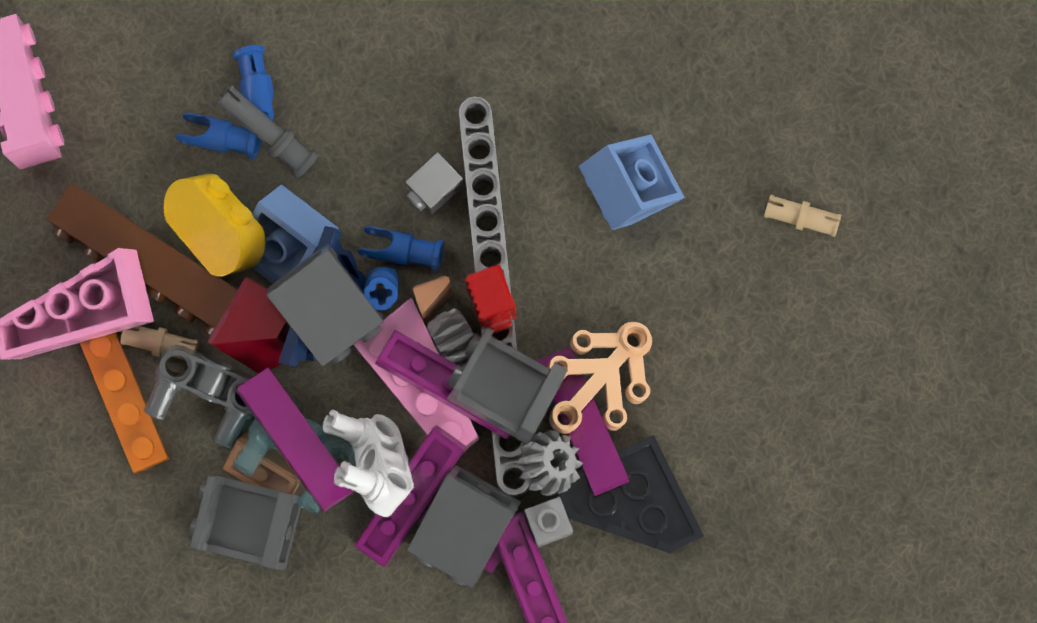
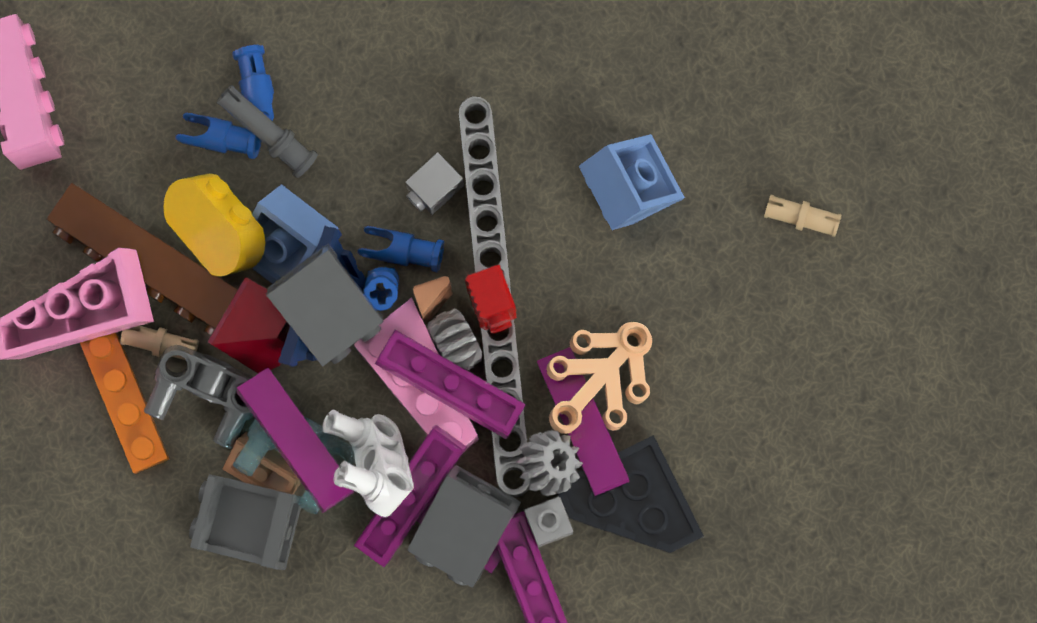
(504, 386): dark grey panel -> none

